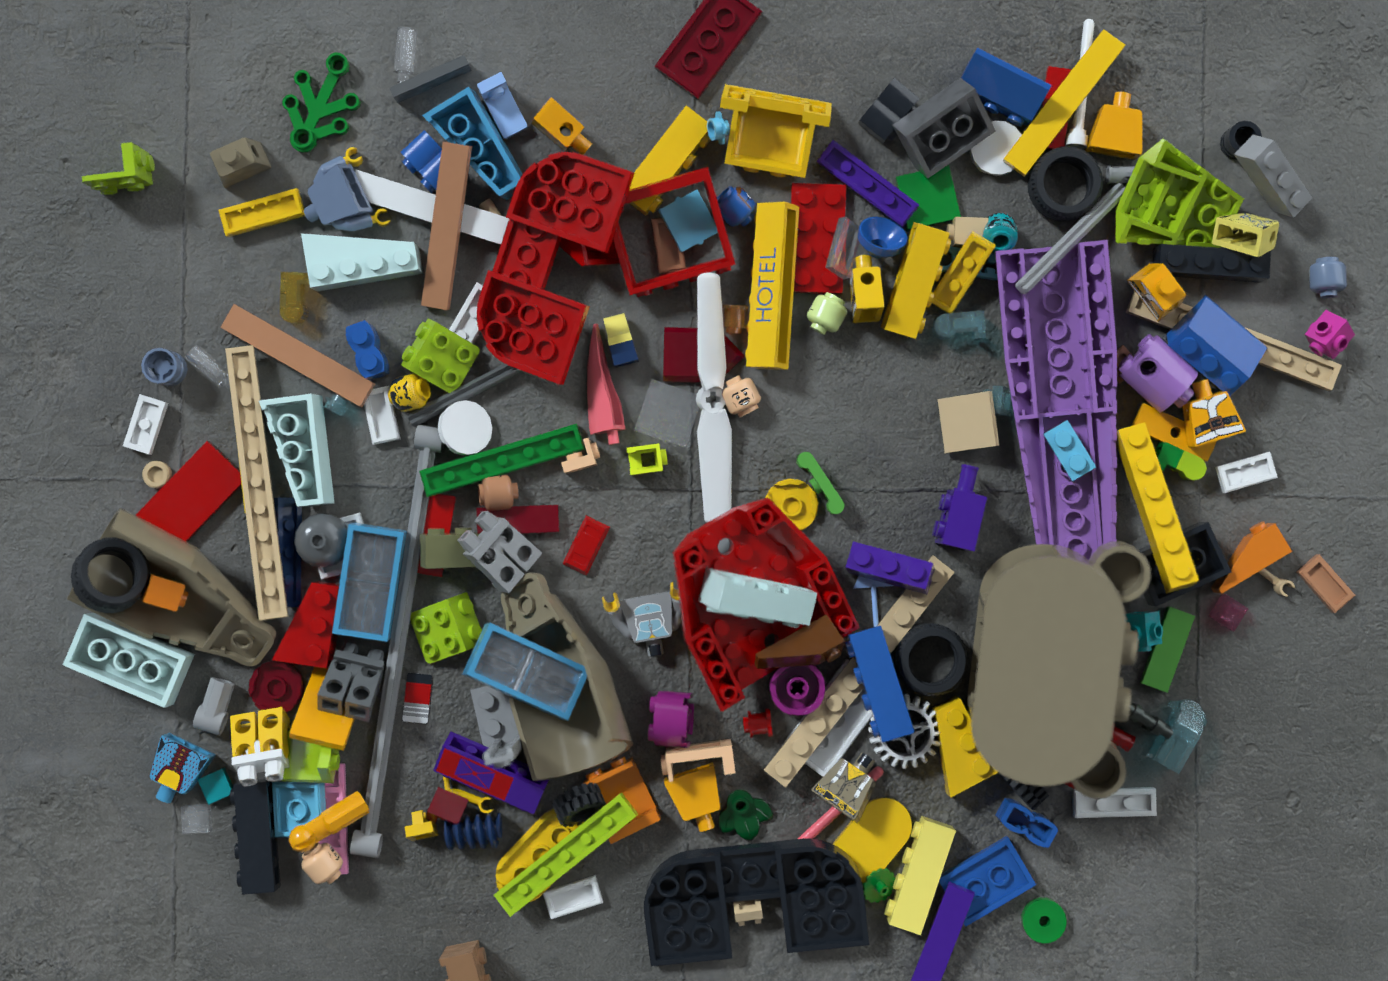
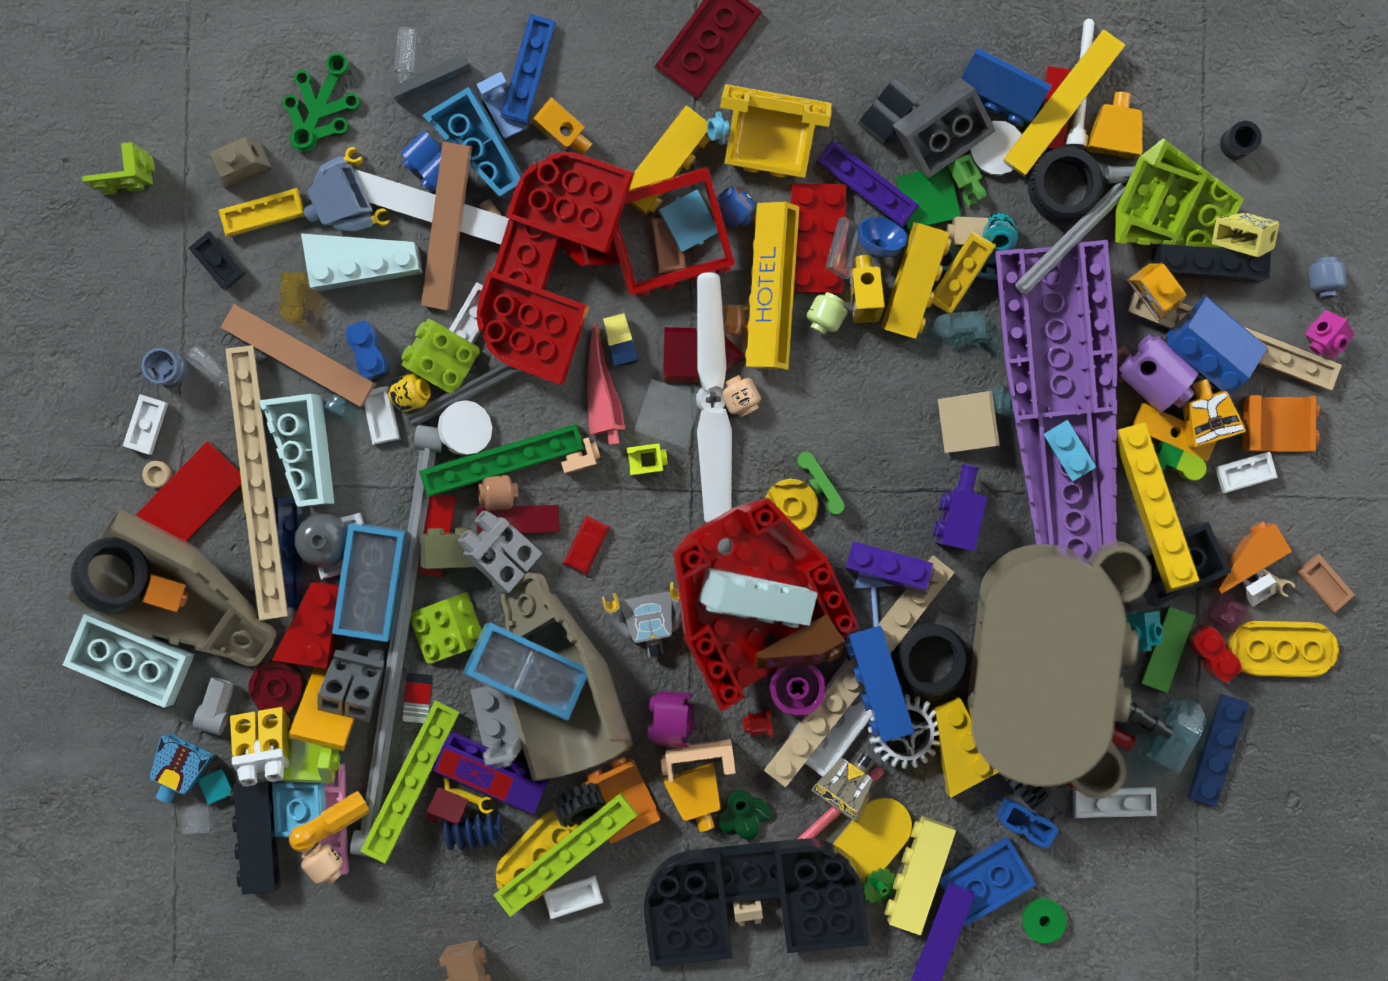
(217, 260): none -> black plate
(410, 782): none -> lime plate
(421, 827): yellow tile -> none
(528, 69): none -> blue tile
(967, 175): none -> bright green plate
(1216, 659): none -> red brick
(1218, 750): none -> dark blue plate
(1259, 590): none -> white tile
(1273, 175): light grey brick -> none
(1280, 424): none -> orange panel
(1284, 648): none -> yellow tile

